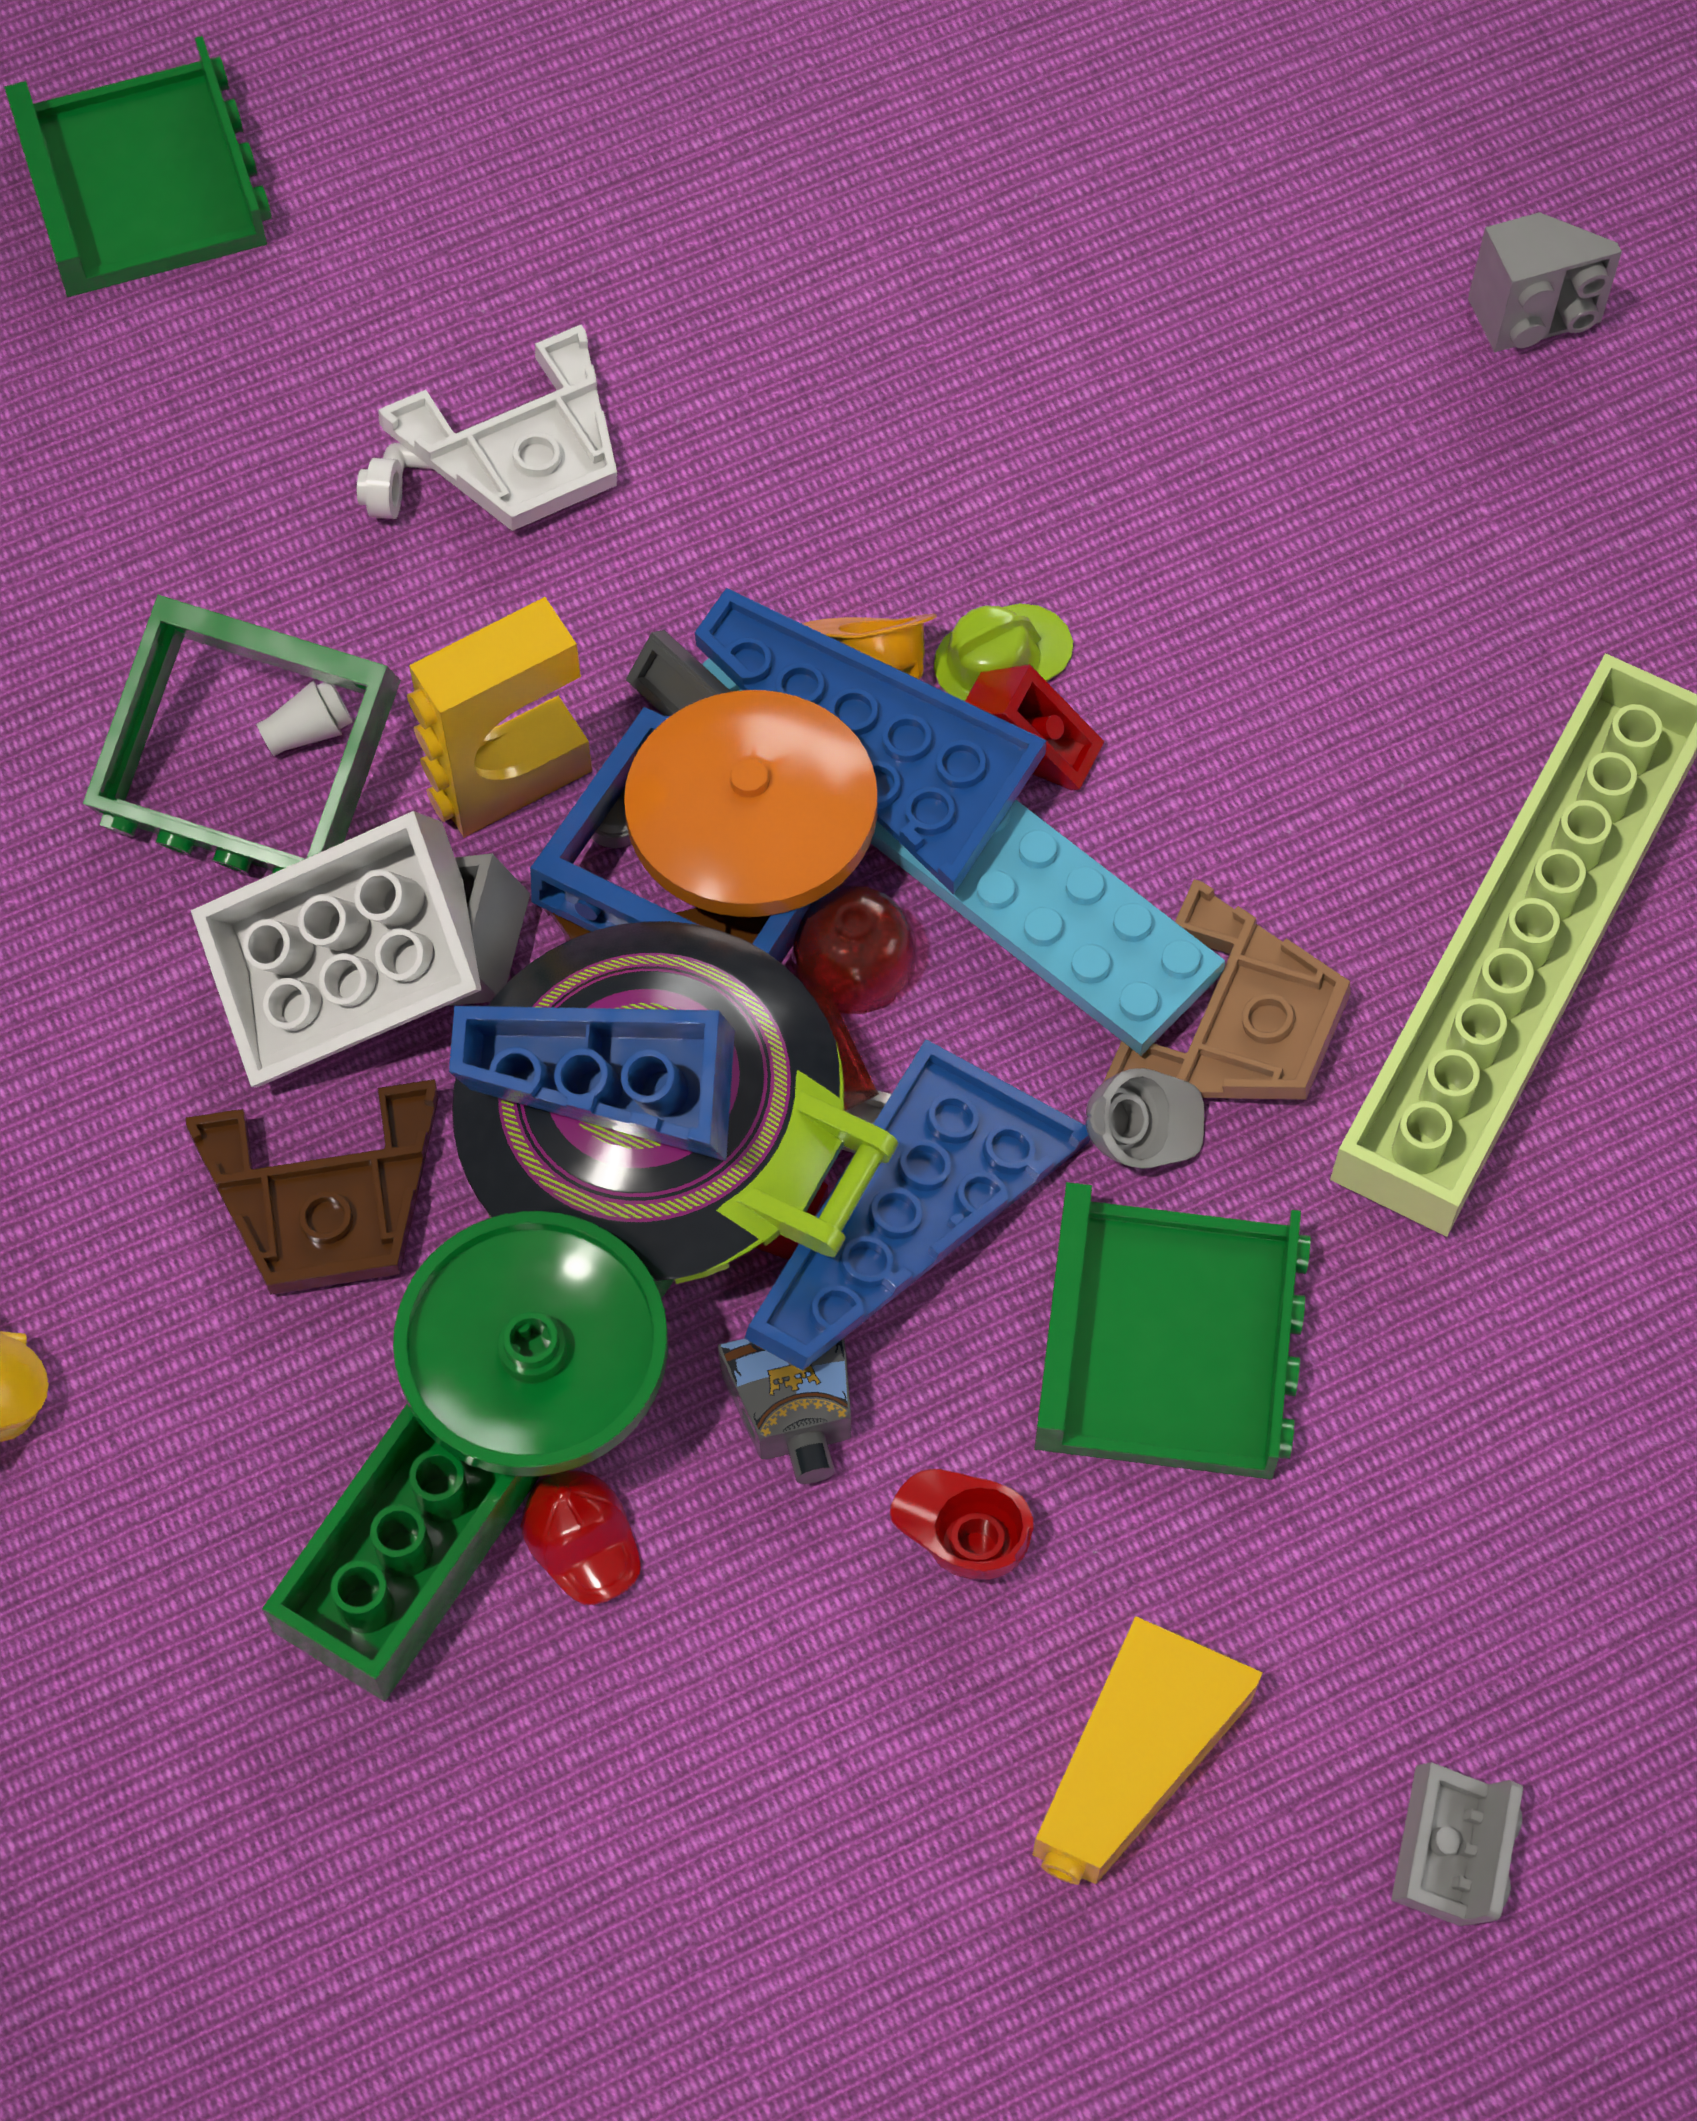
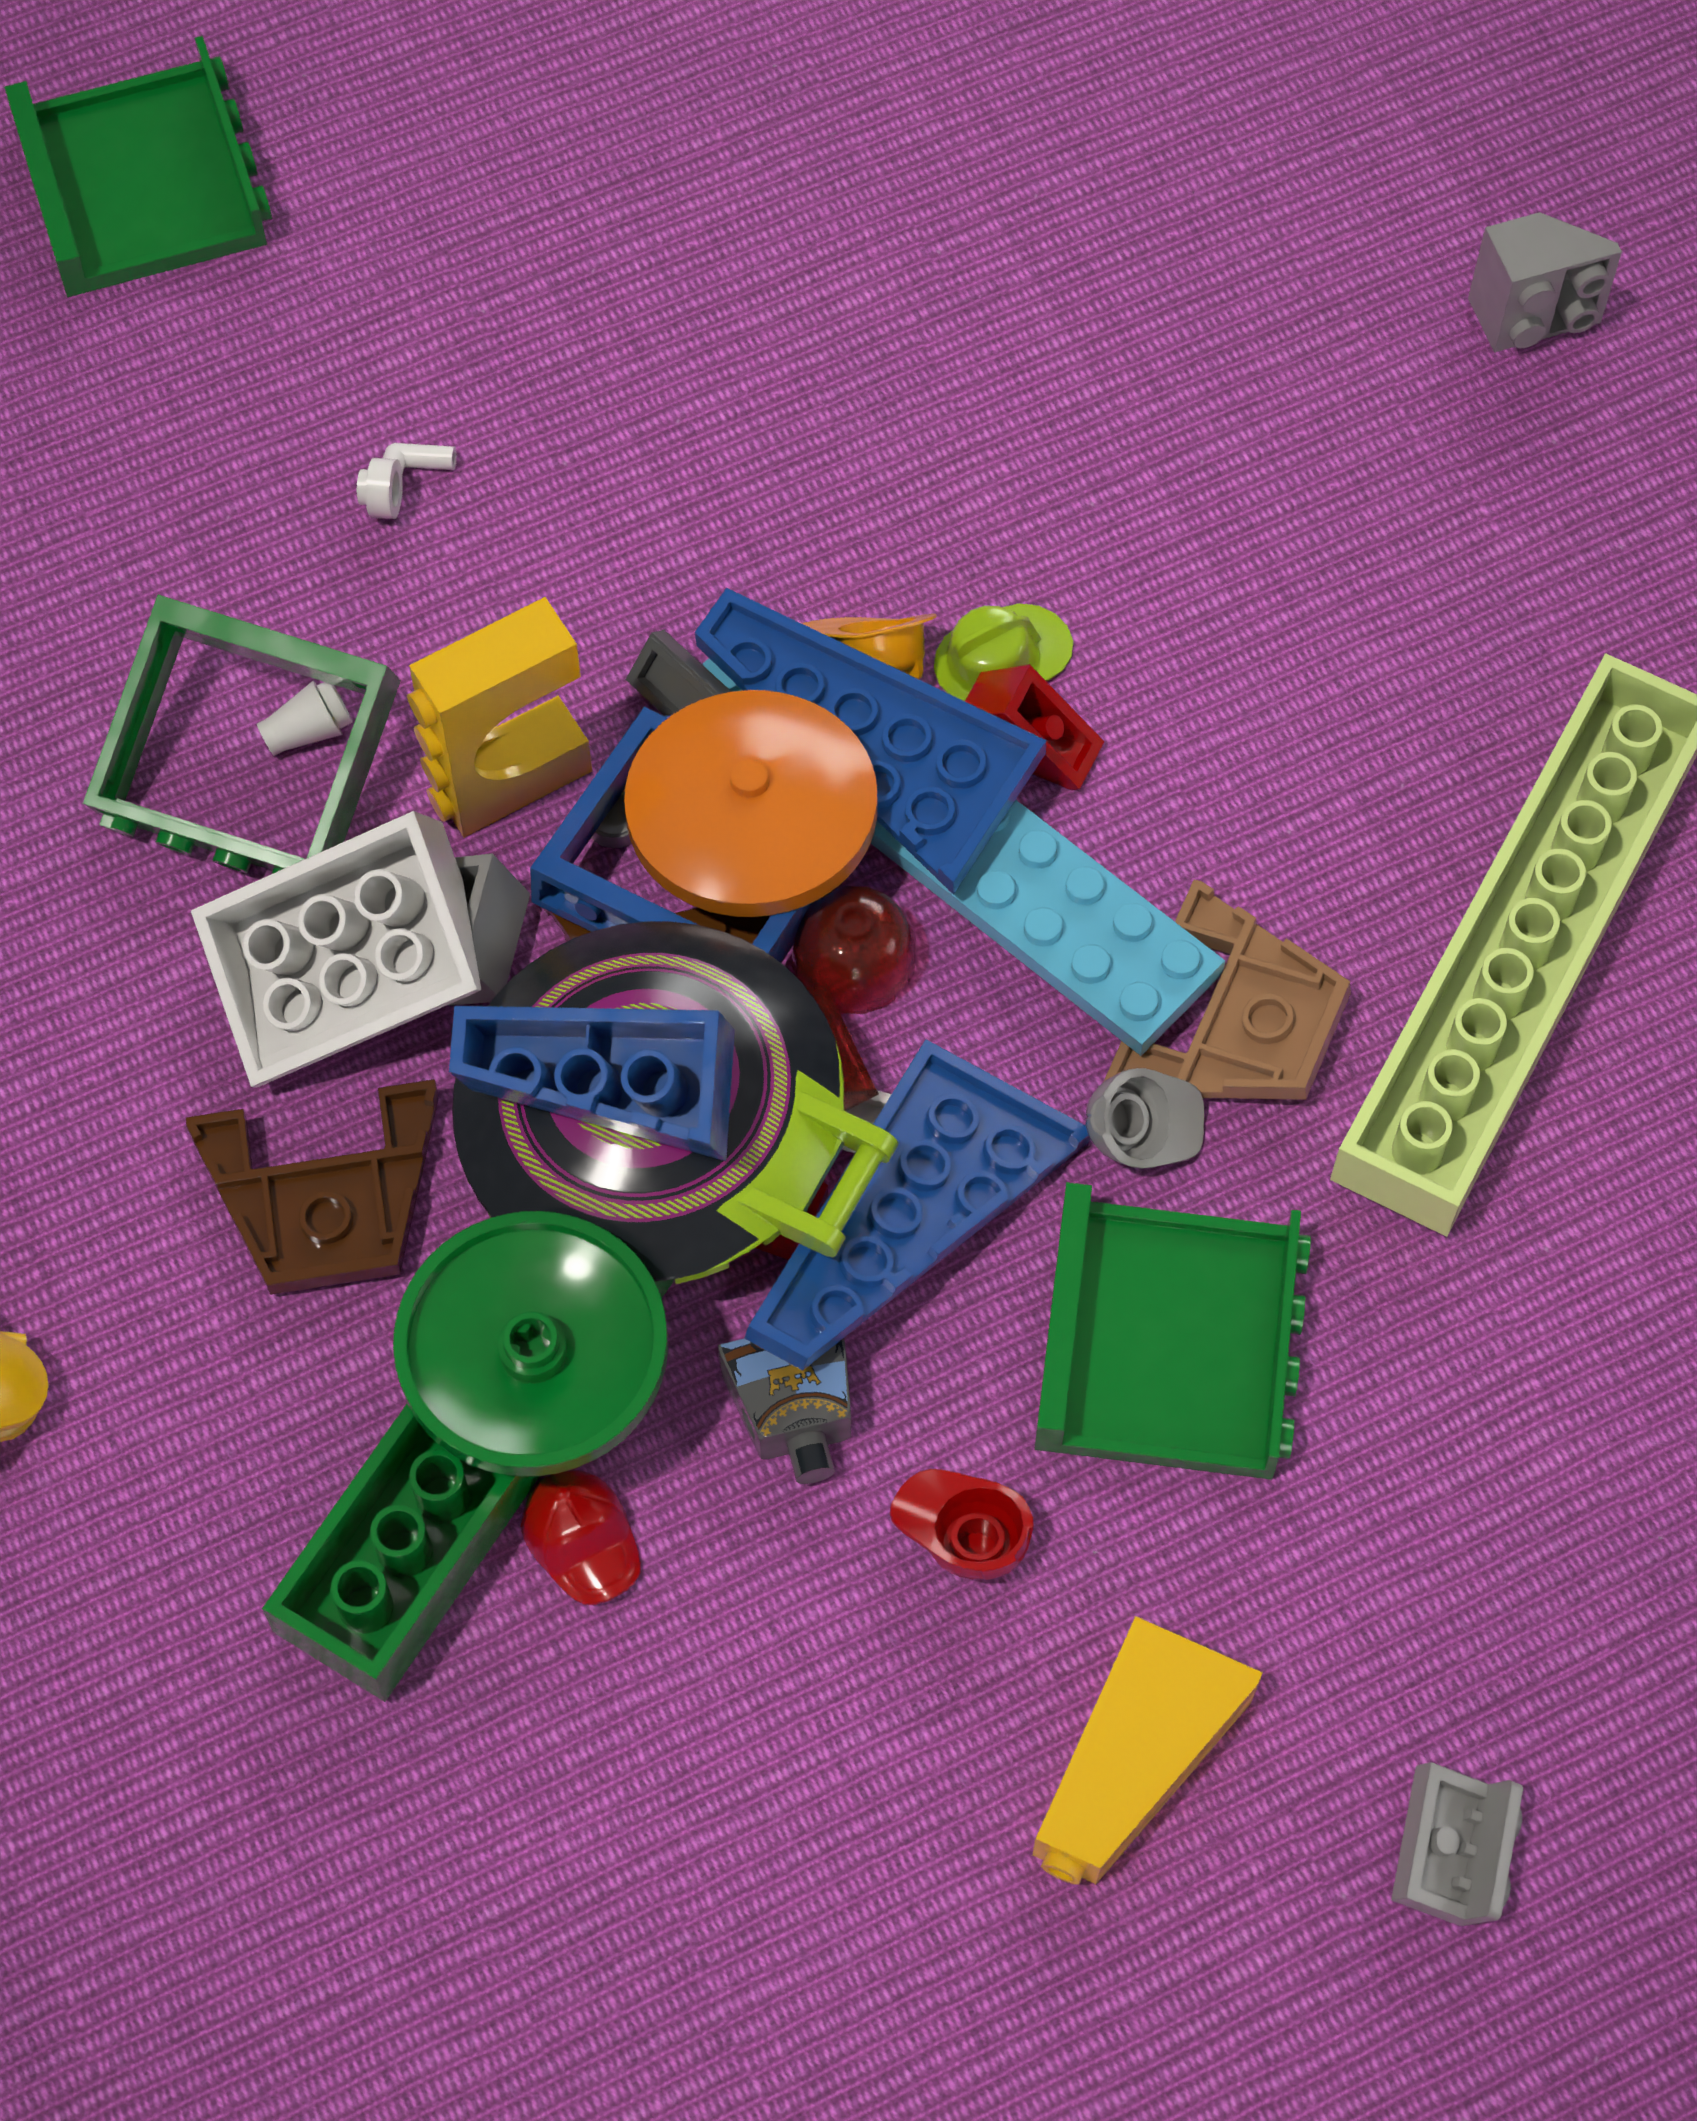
(525, 458): white wing -> none

